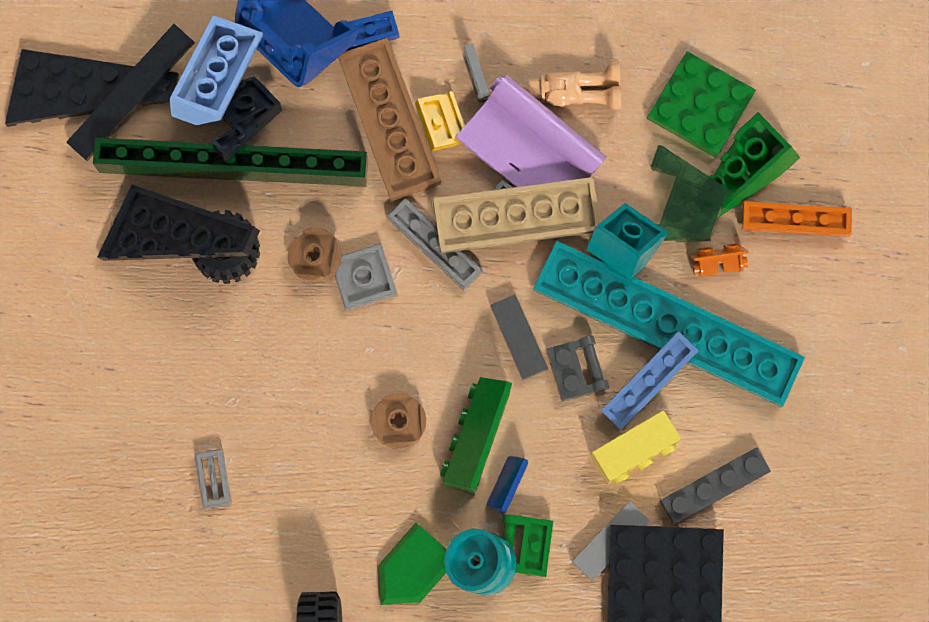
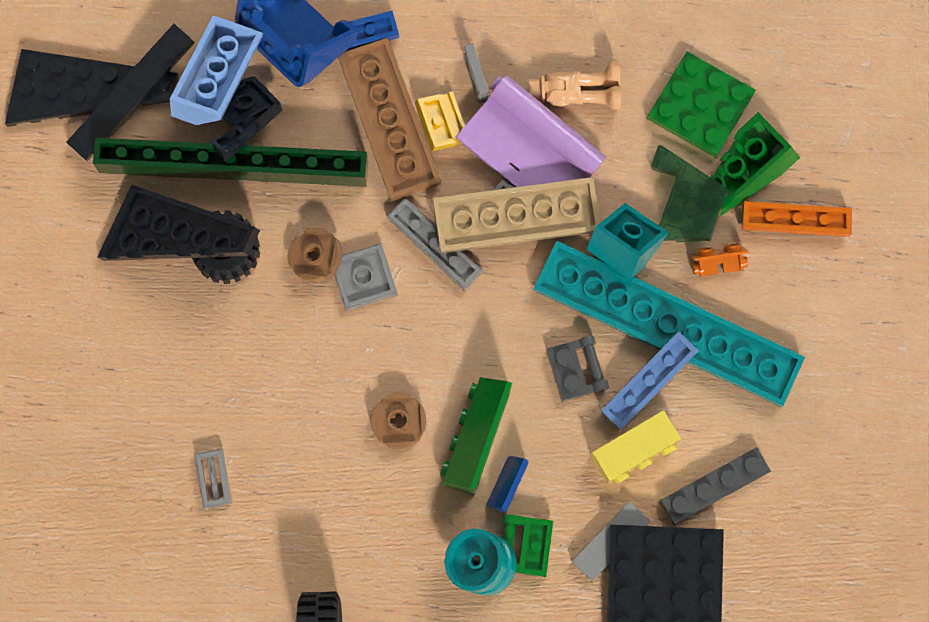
(411, 568): green tile -> none
(519, 337): dark grey tile -> none

